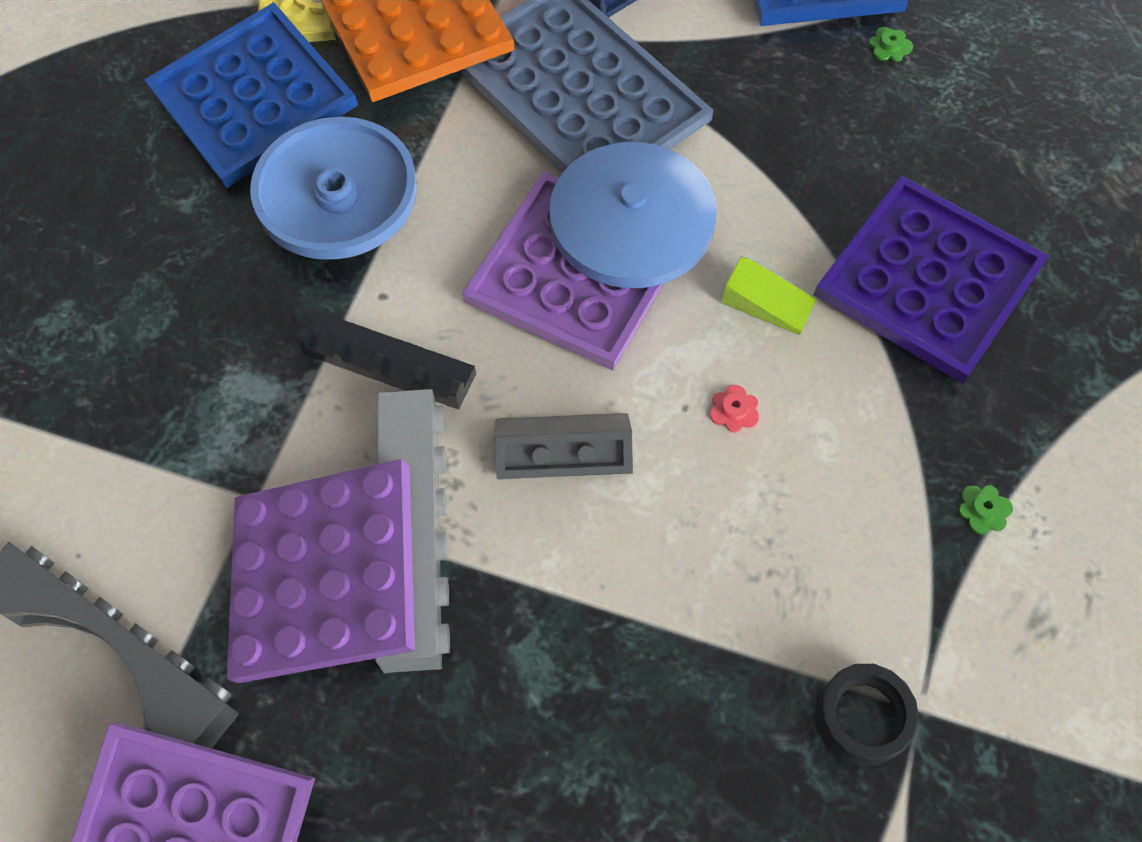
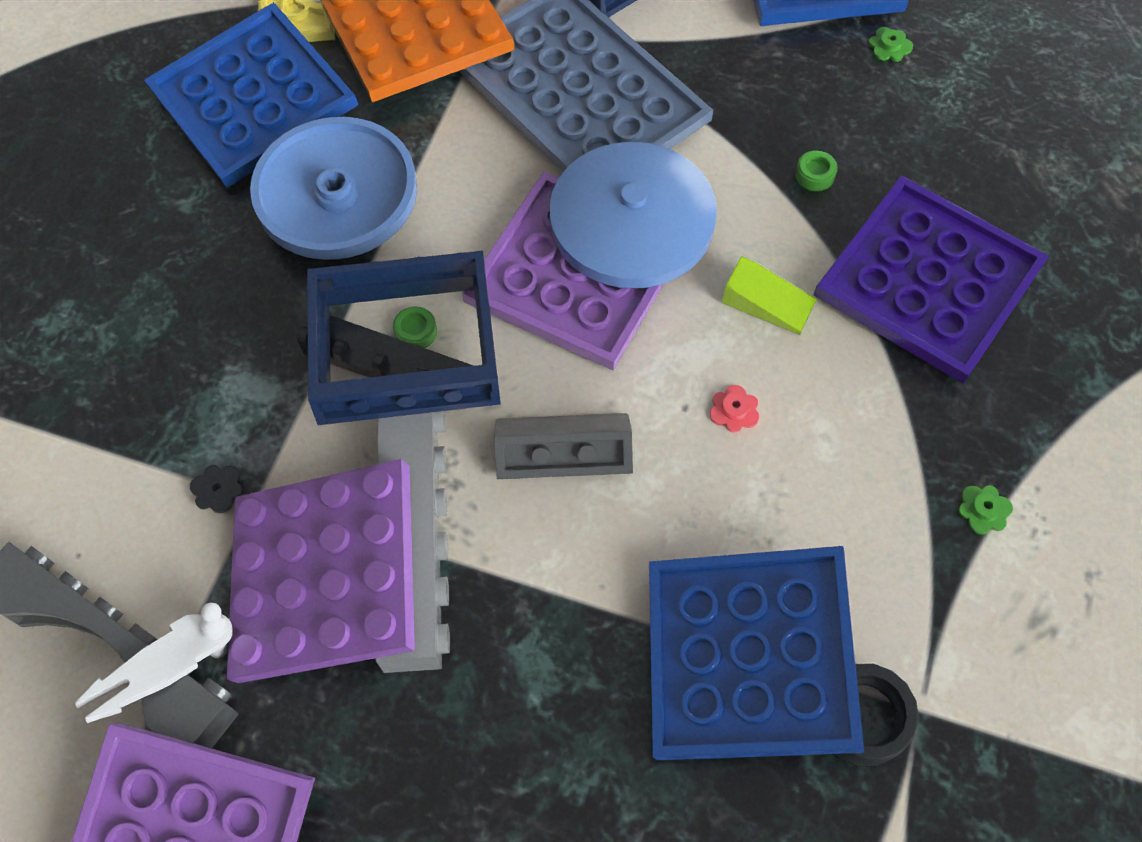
(163, 660): none -> white piece
(214, 478): none -> black plant
(404, 392): none -> dark blue window
(415, 326): none -> bright green tile
(753, 656): none -> blue plate
(816, 170): none -> bright green tile

